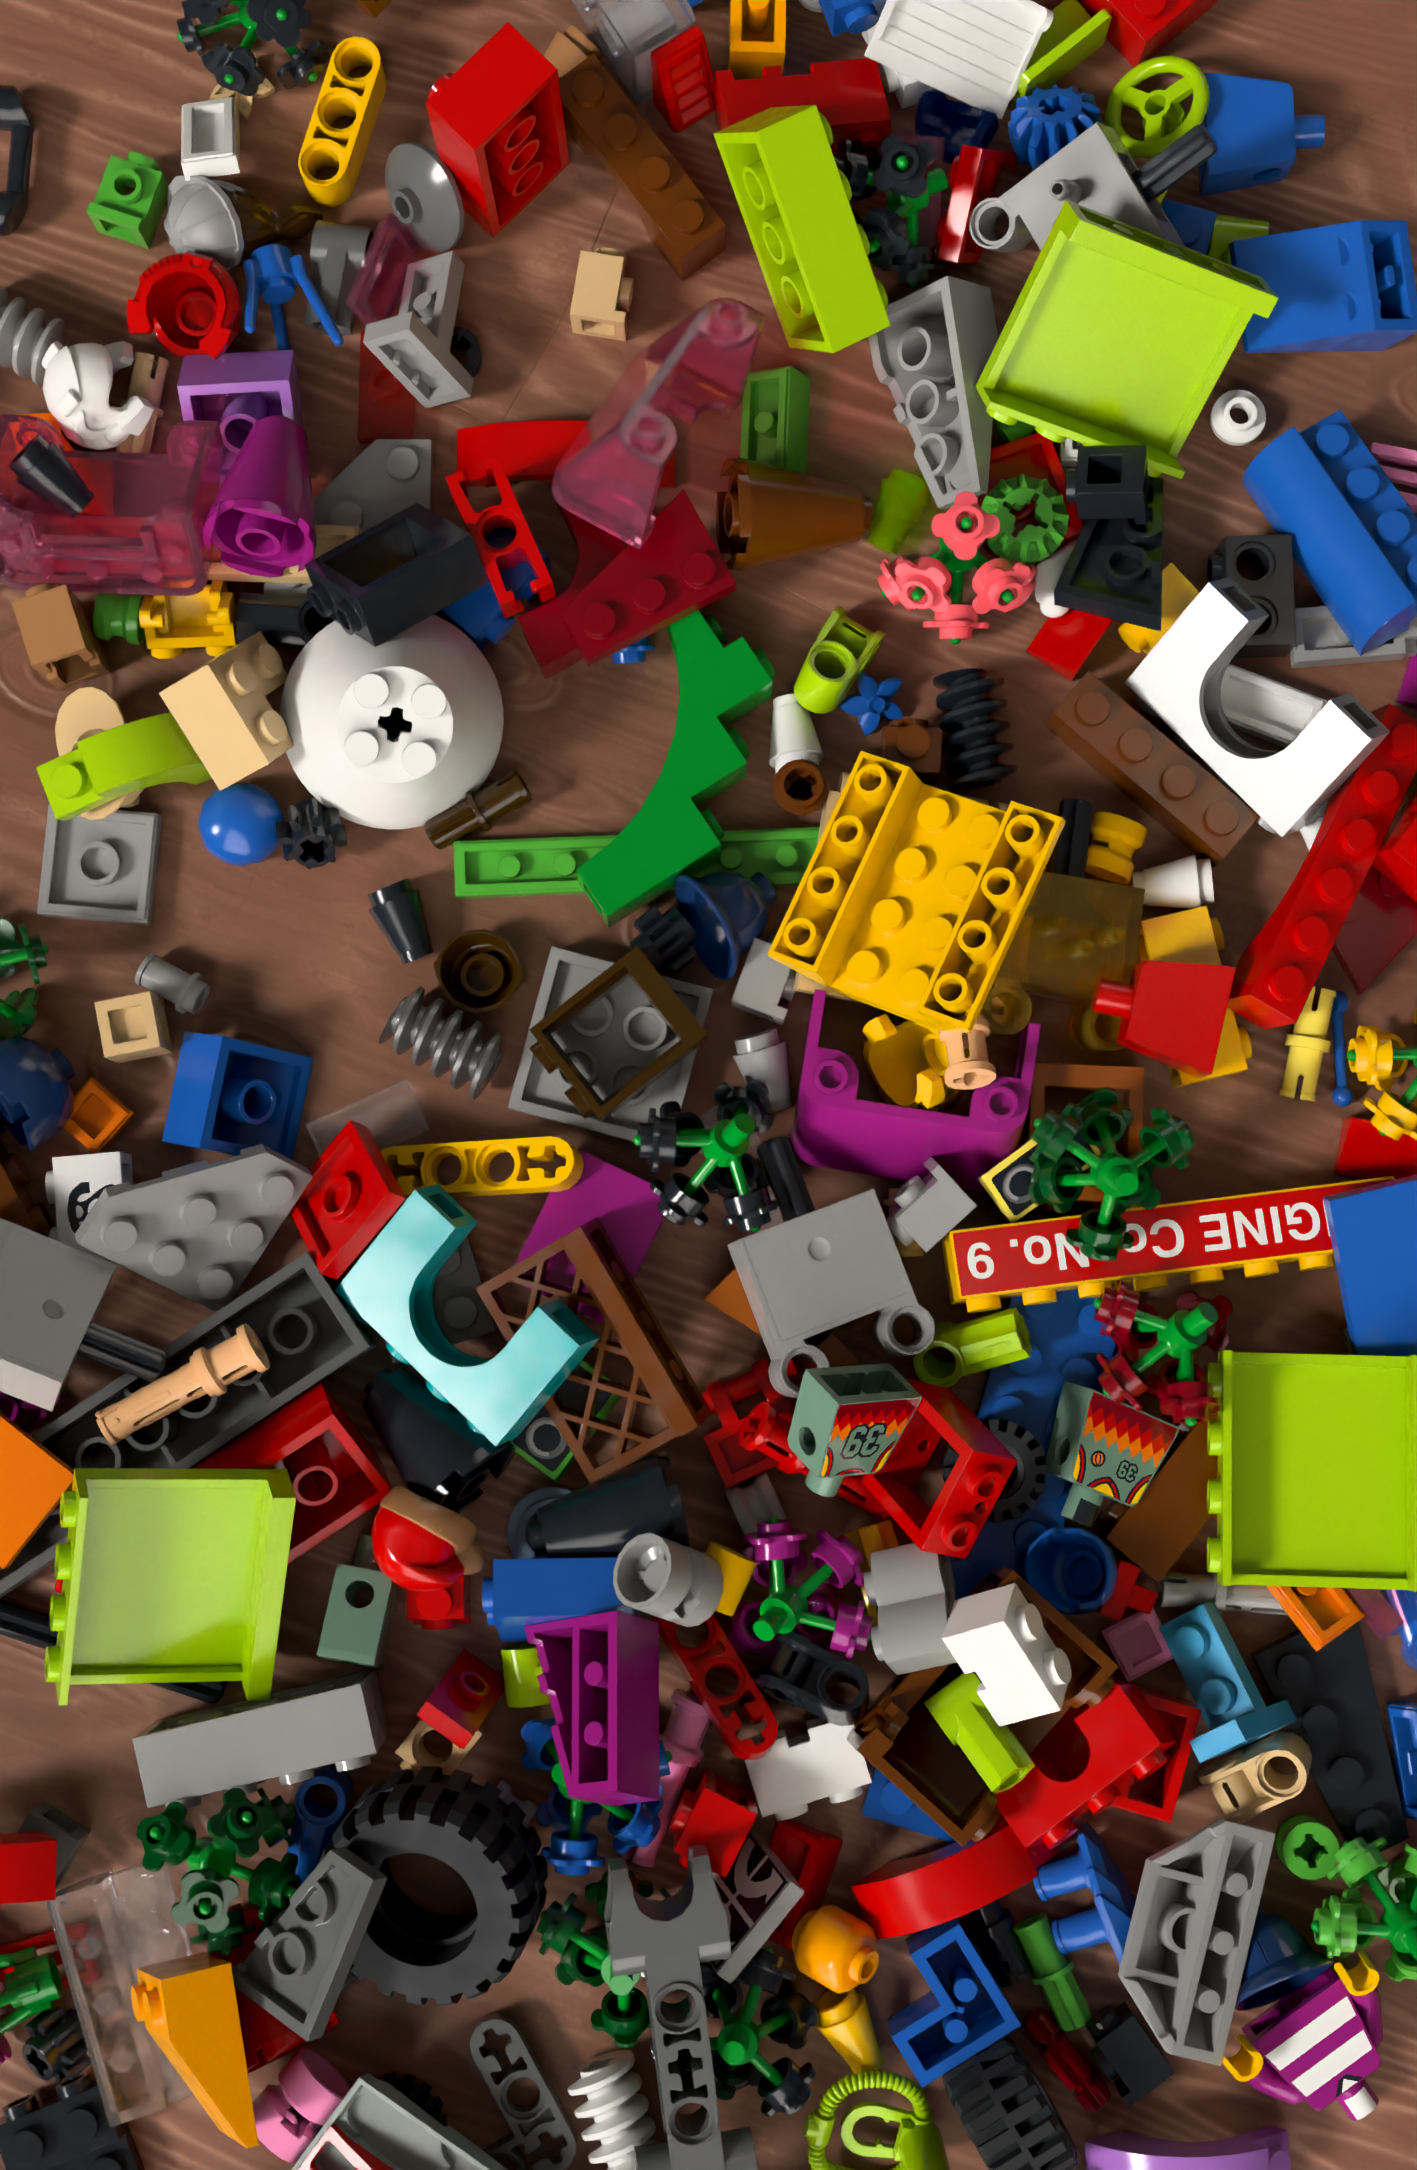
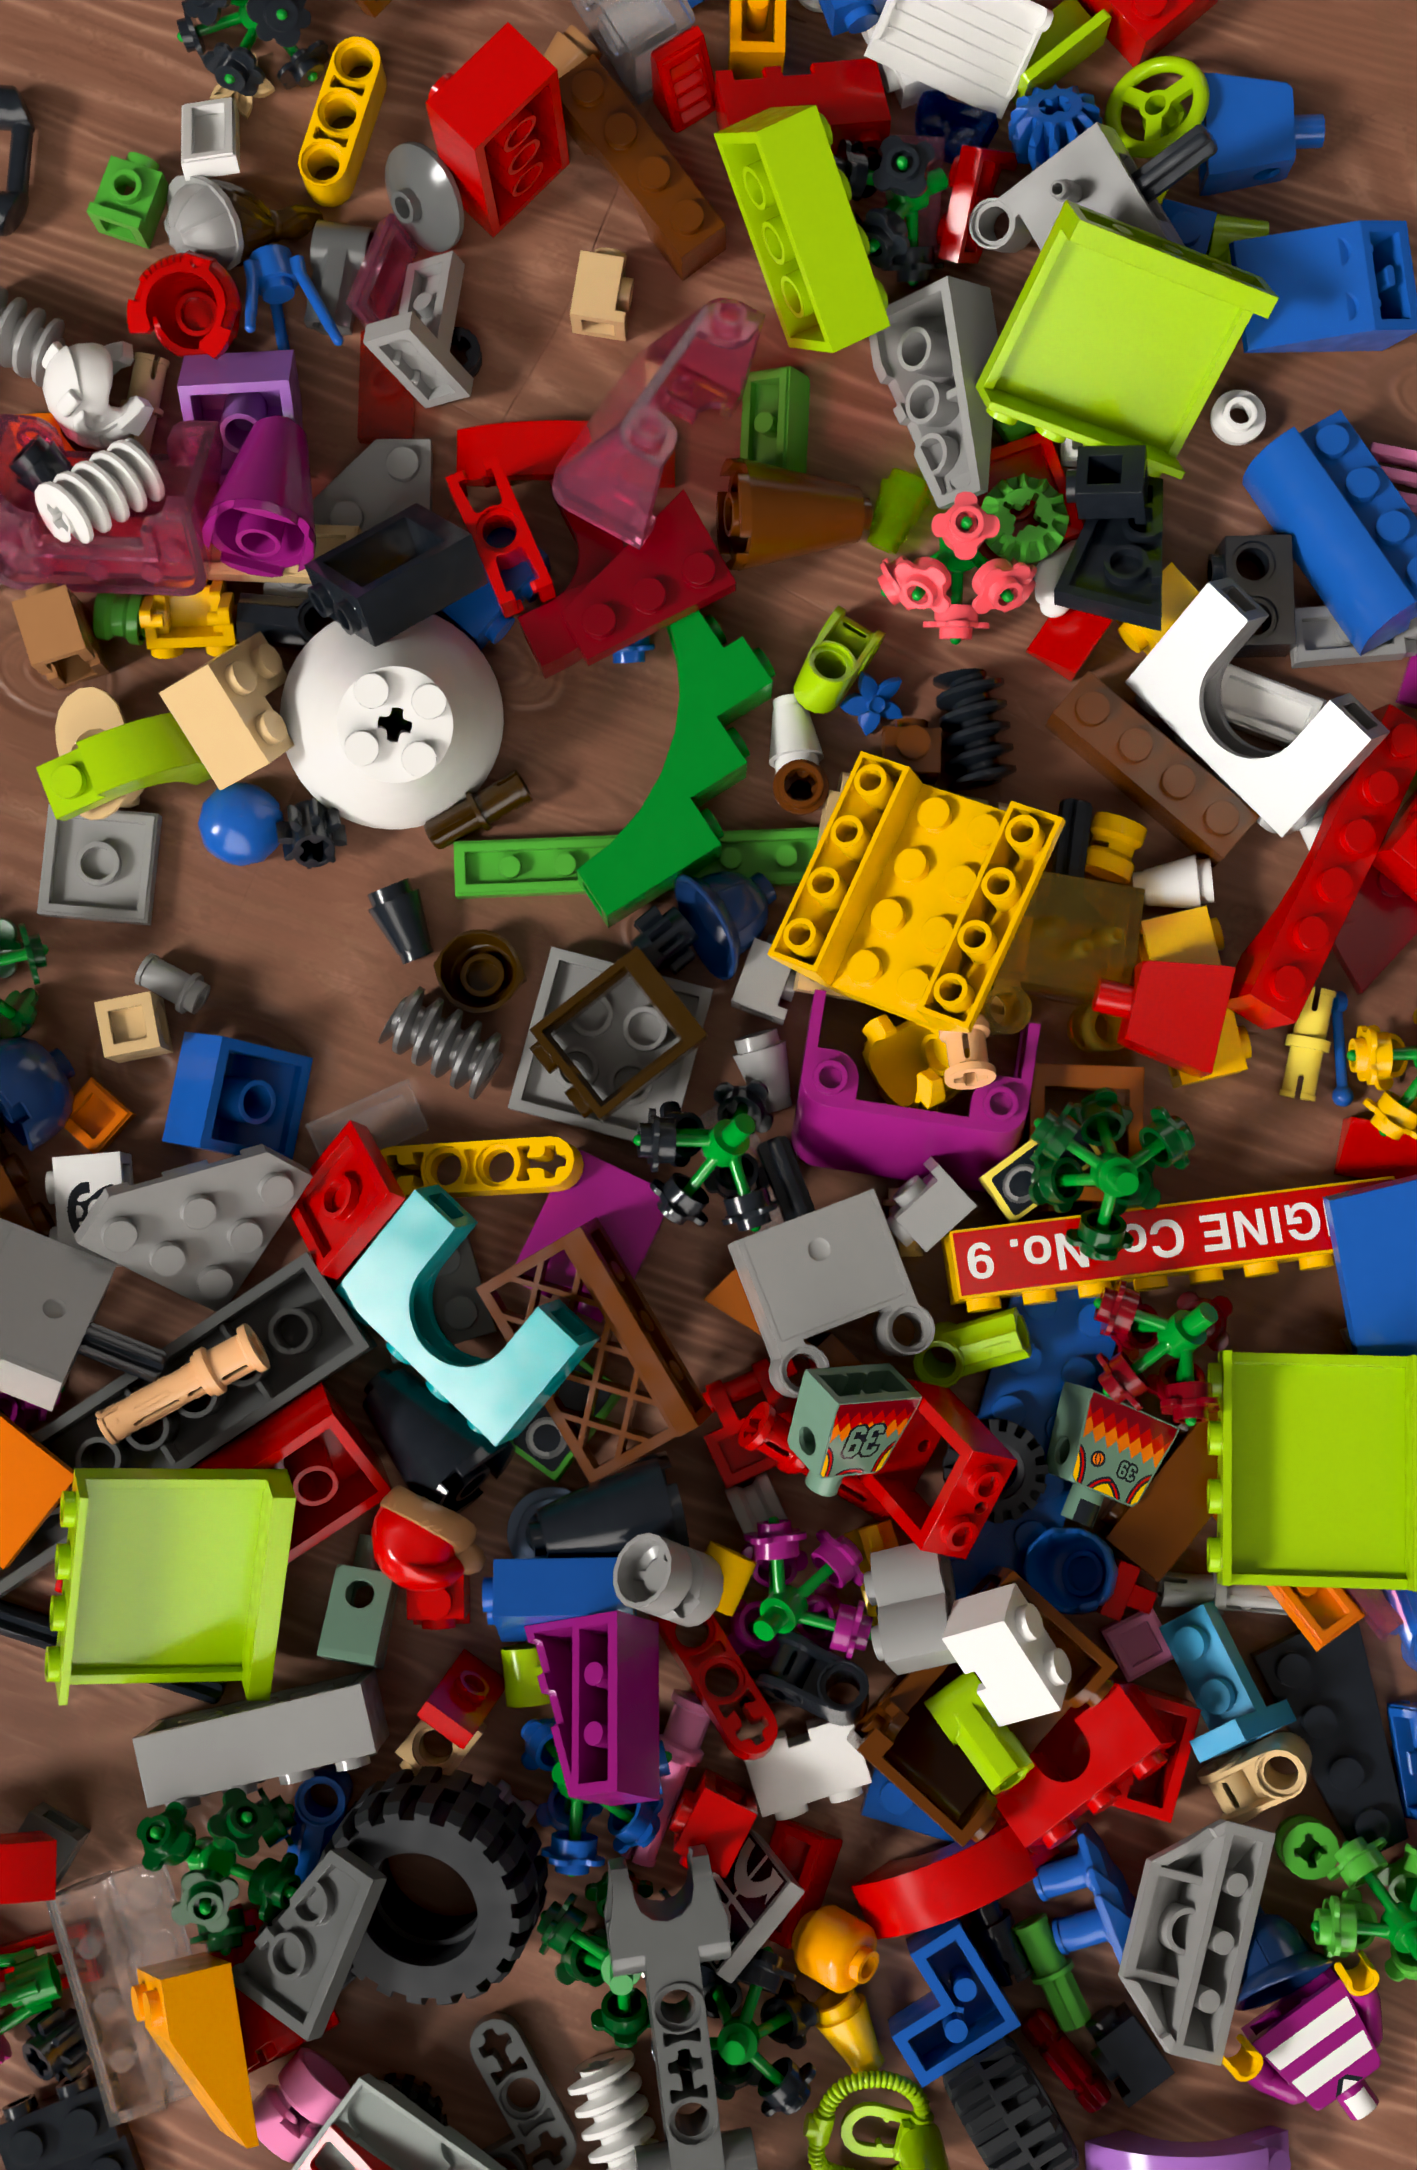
(99, 490): none -> white piece

